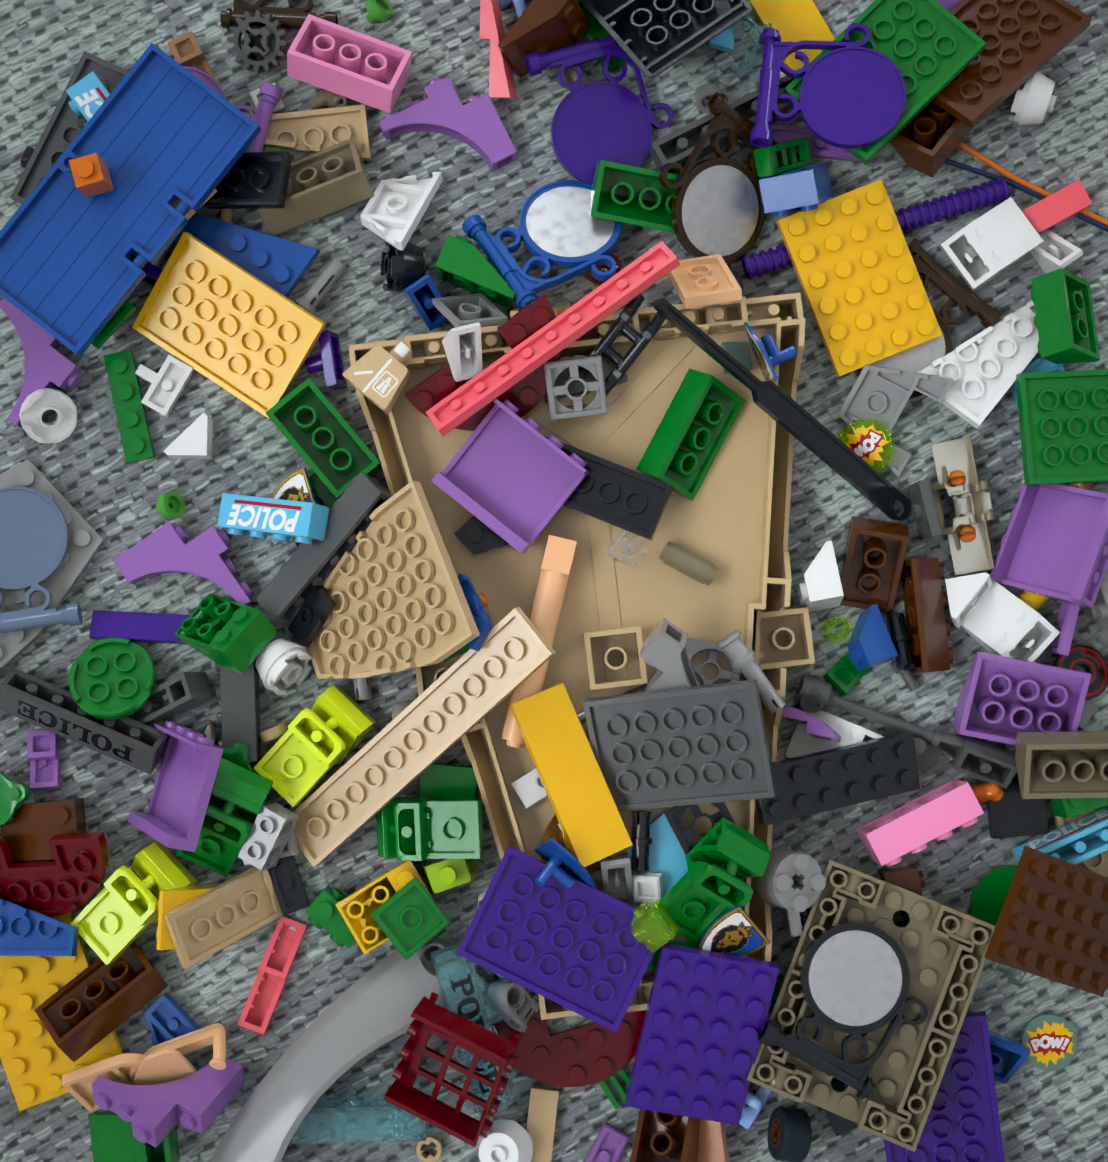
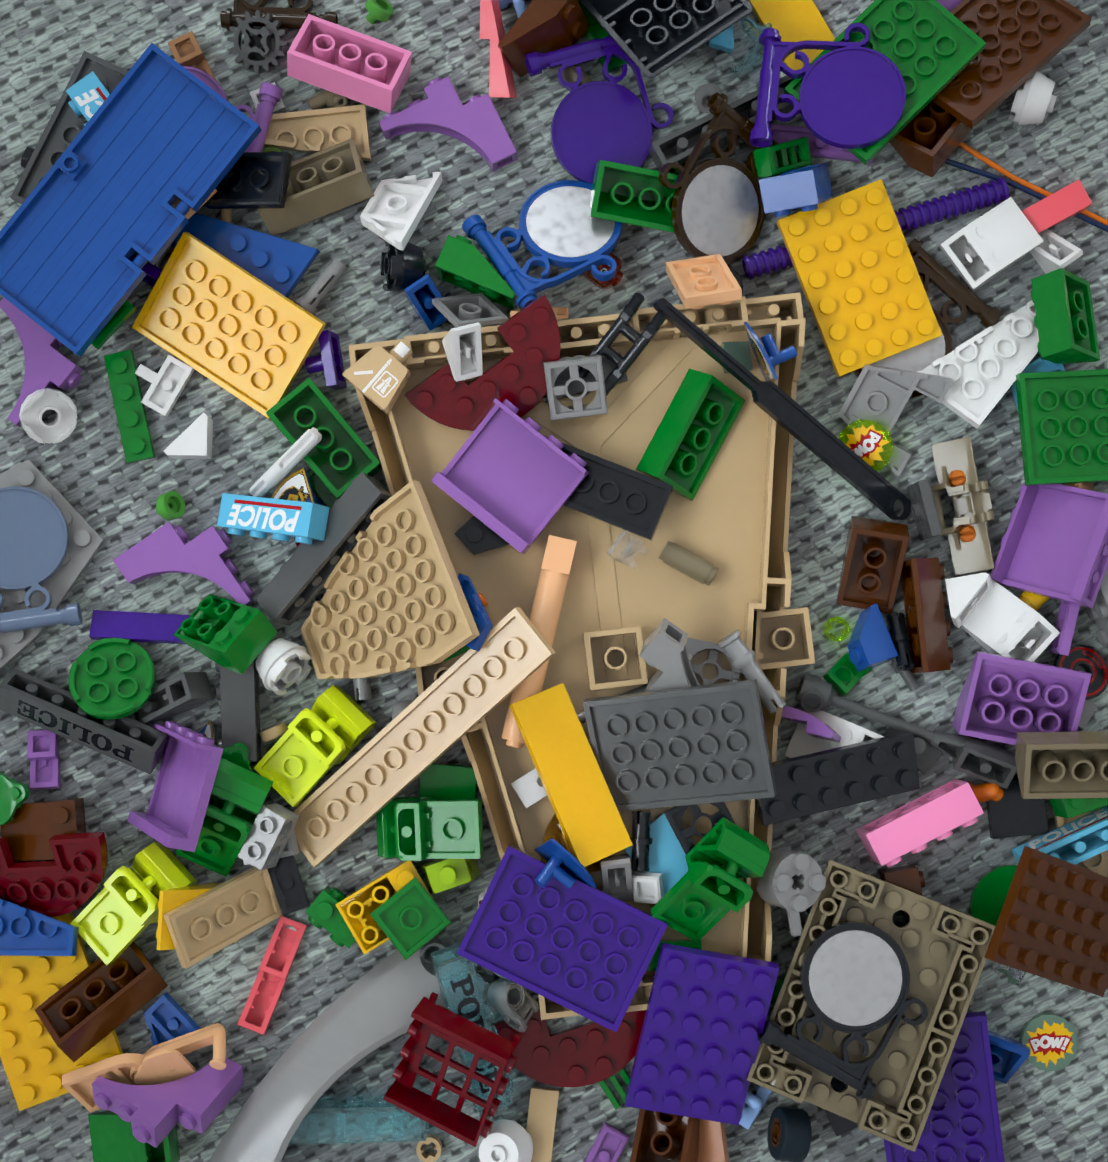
(91, 175): orange brick -> none
(286, 463): none -> white axle
(311, 616): black plate -> none
(552, 338): coral plate -> none
(653, 925): clear neon green brick -> none
(734, 935): shield -> none
(821, 582): white slope -> none

